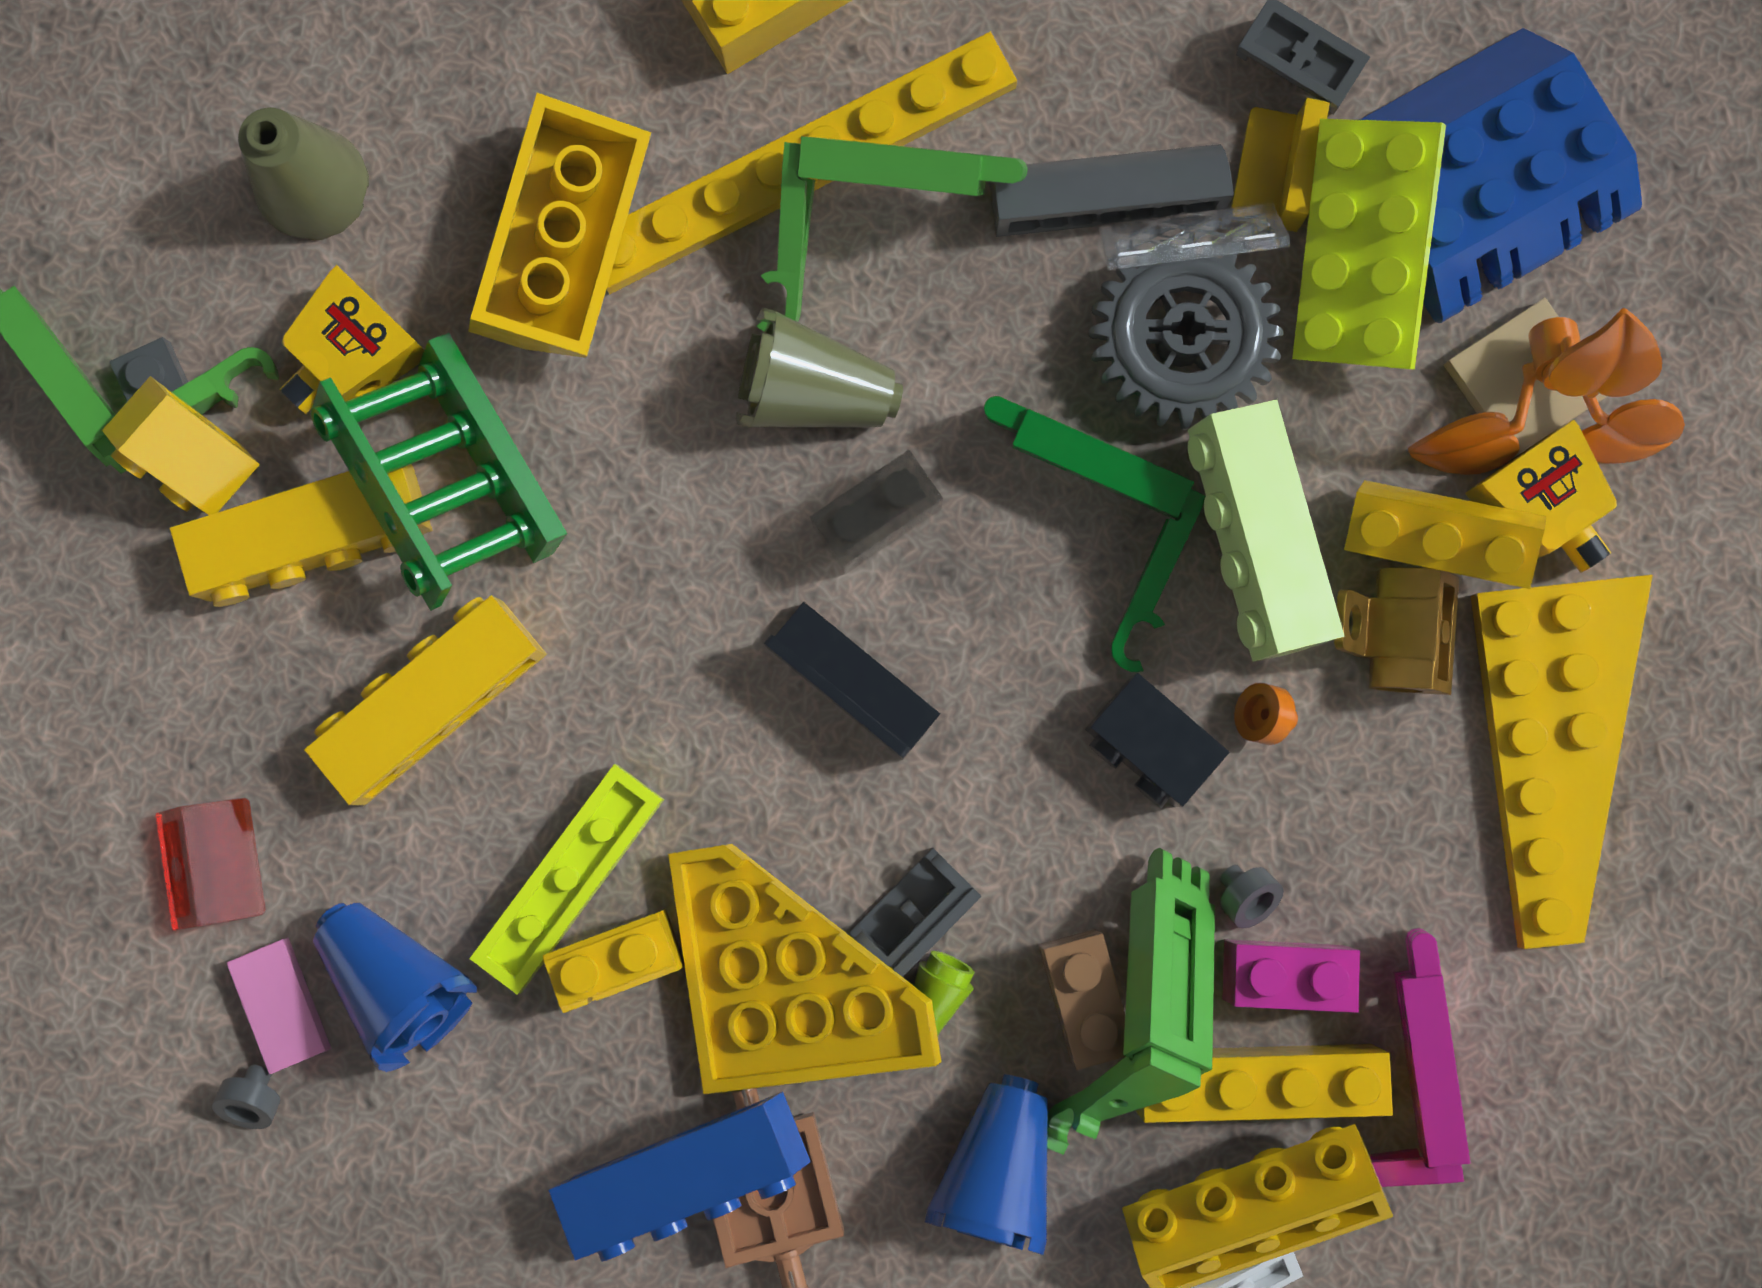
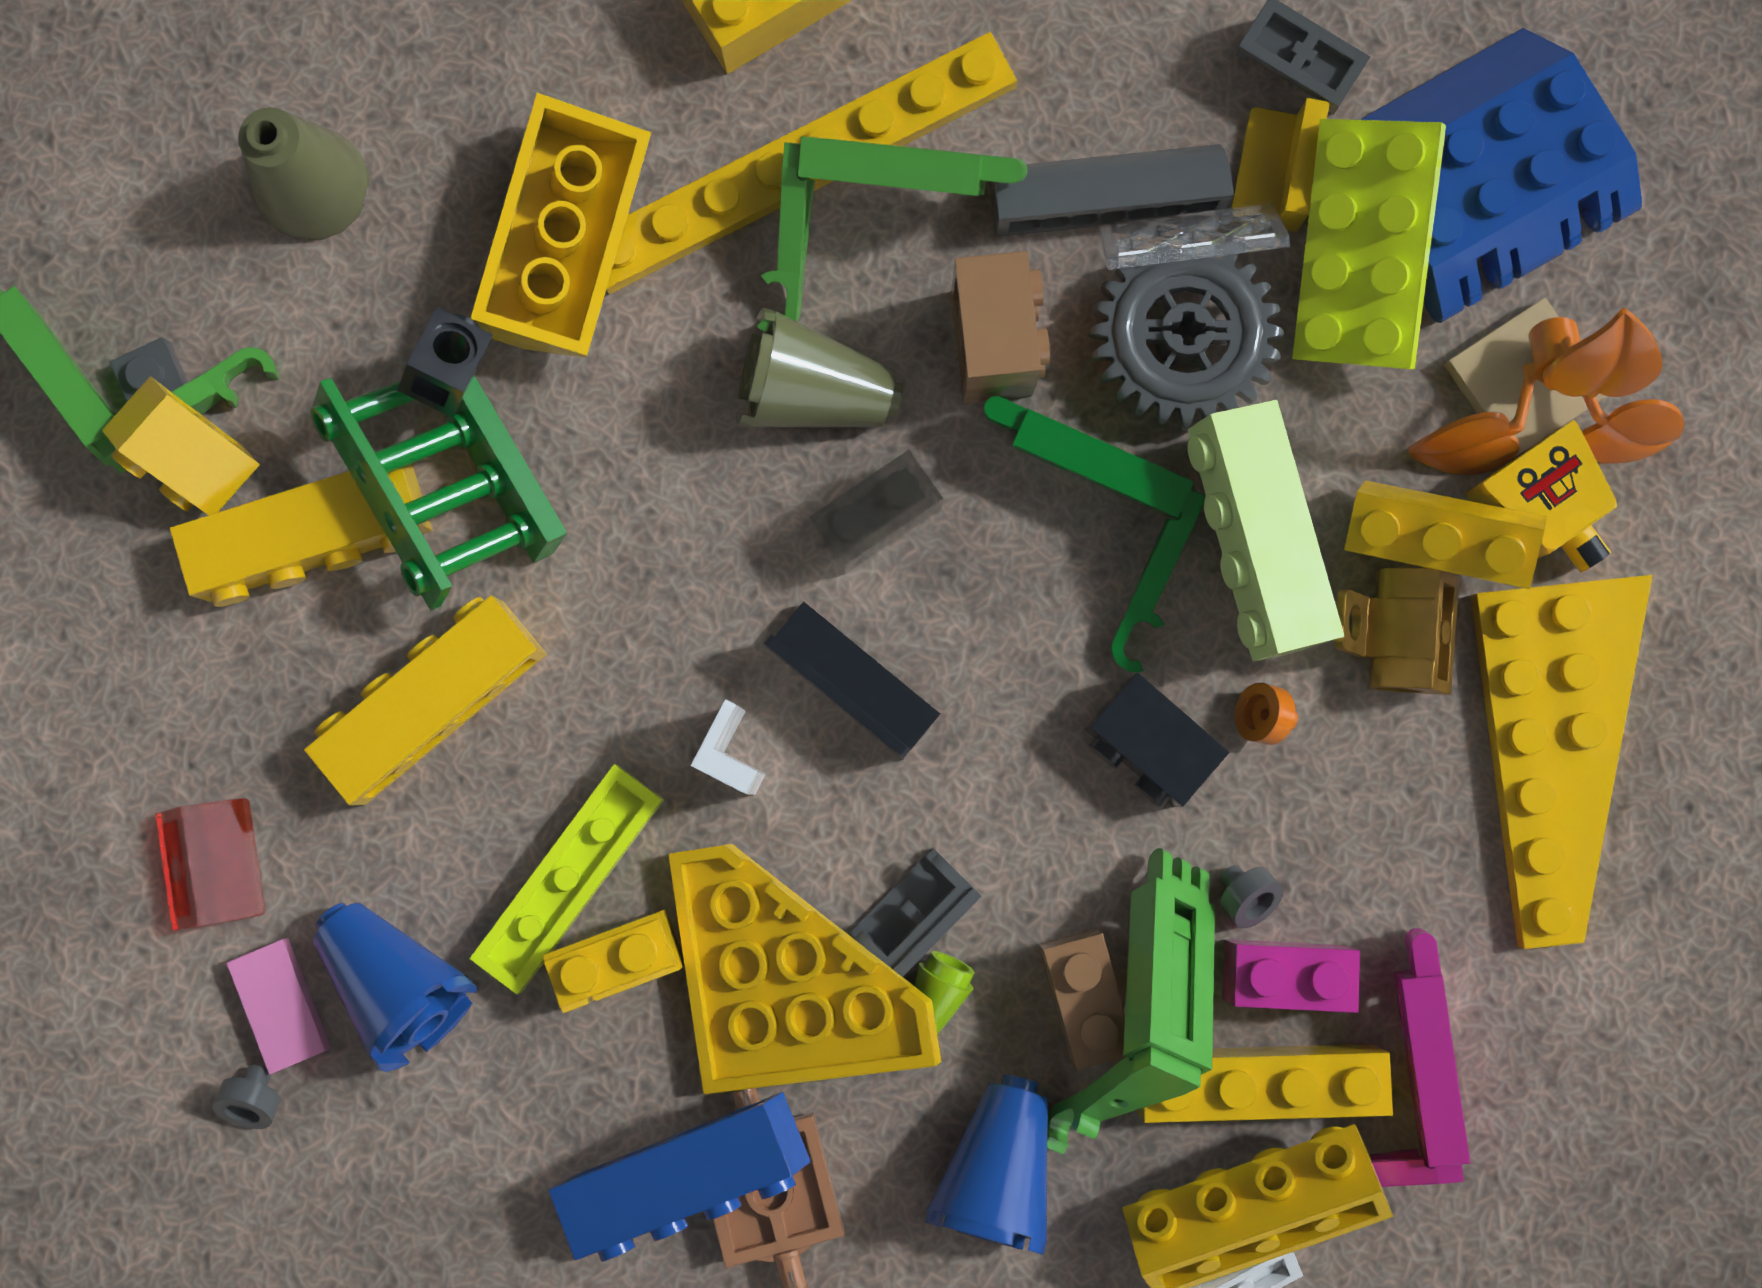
(345, 339): yellow torso -> none
(438, 382): none -> black brick
(720, 765): none -> white panel
(996, 326): none -> medium nougat brick

